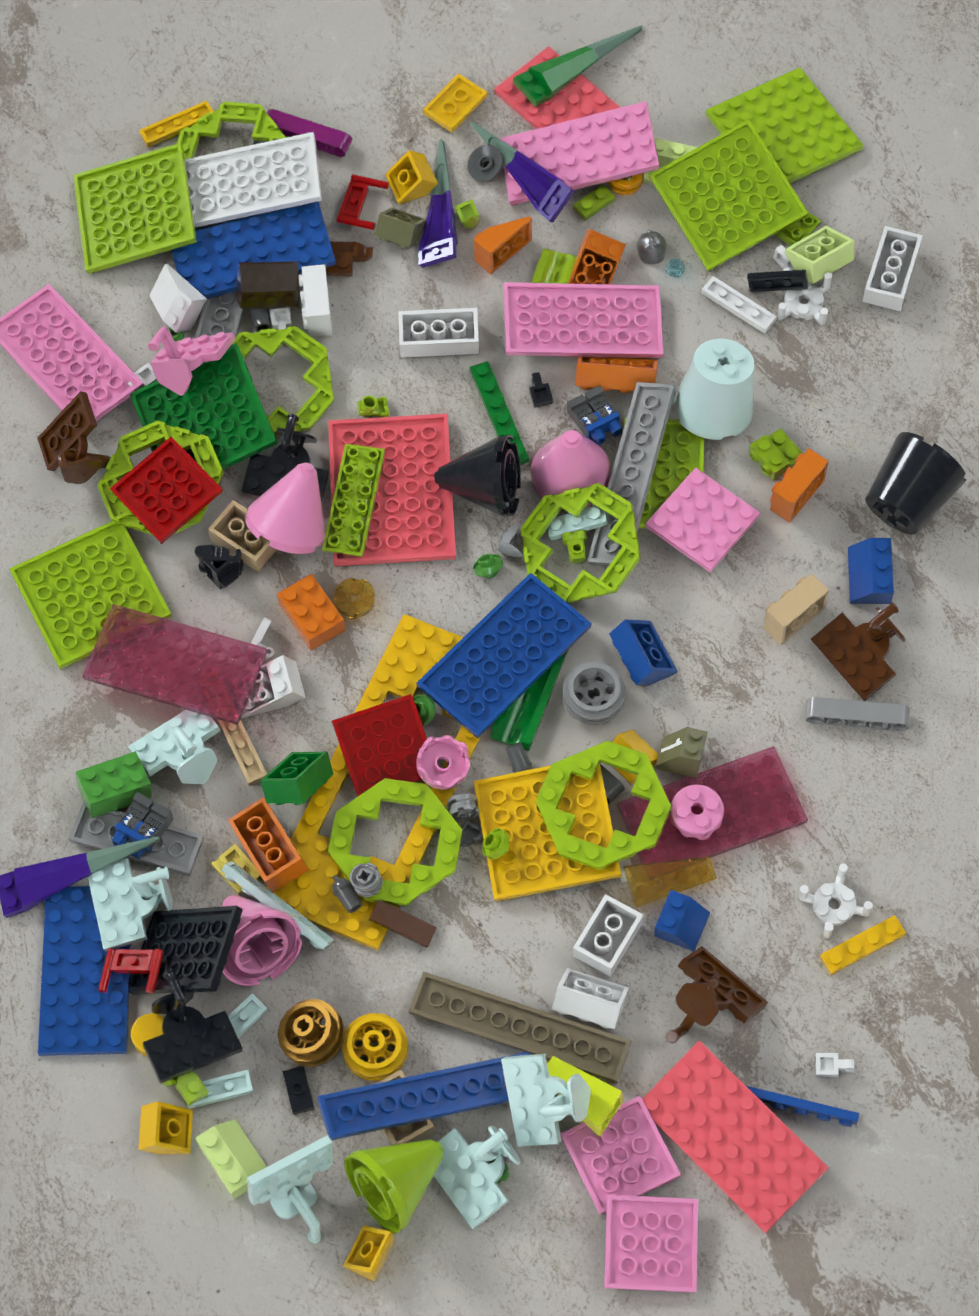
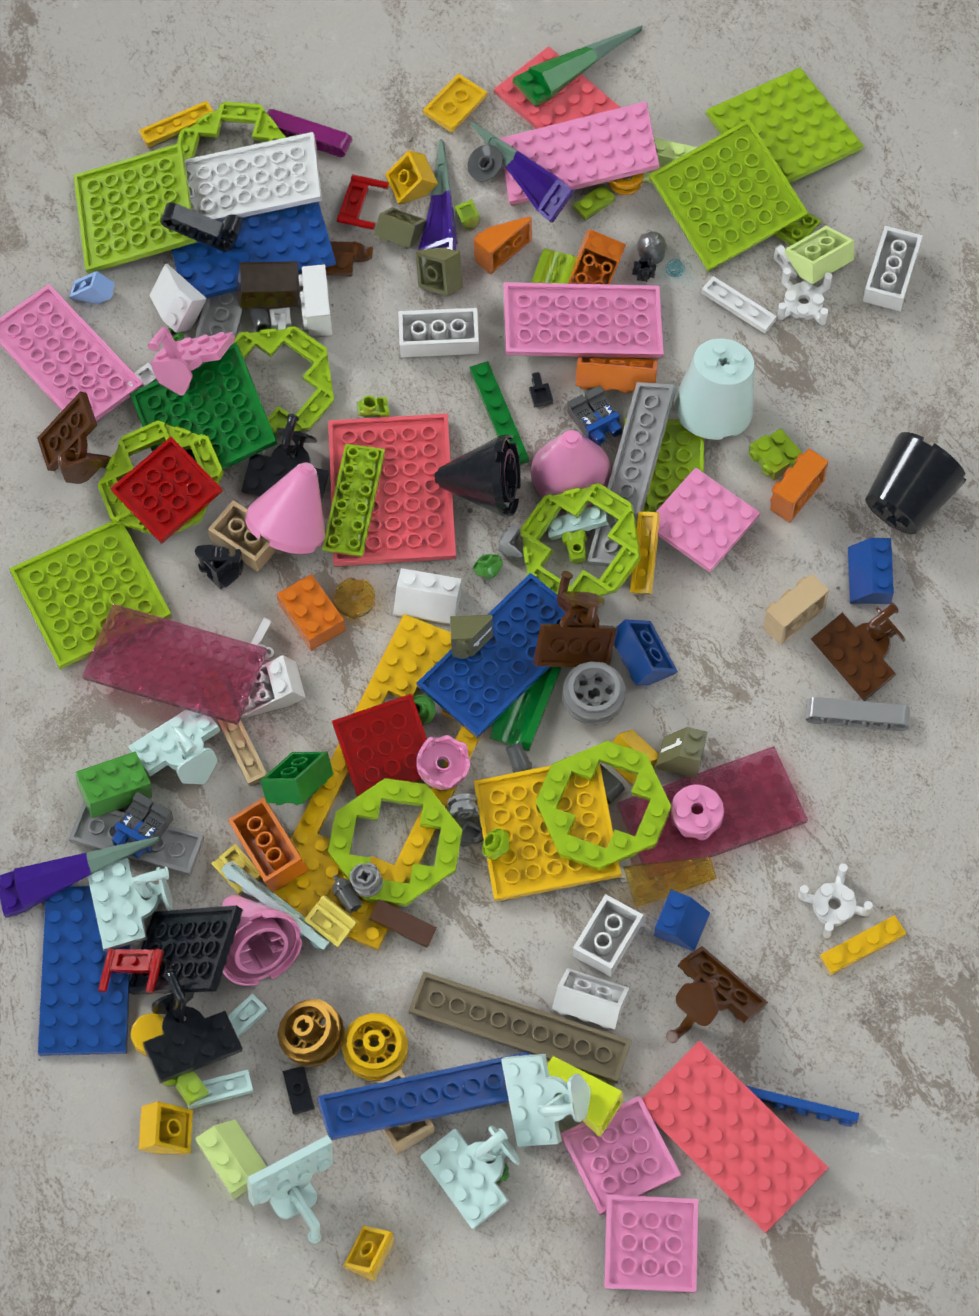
(92, 288): none -> light blue slope
(202, 228): none -> black beam
(331, 921): none -> light yellow plate
(393, 1179): lime cone -> none
(427, 596): none -> white slope
(439, 270): none -> olive slope
(470, 634): none -> olive slope
(578, 634): none -> reddish brown plate
(644, 269): none -> black gear
(647, 535): none -> yellow plate
(777, 280): black tile -> none
(828, 1065): white plate -> none

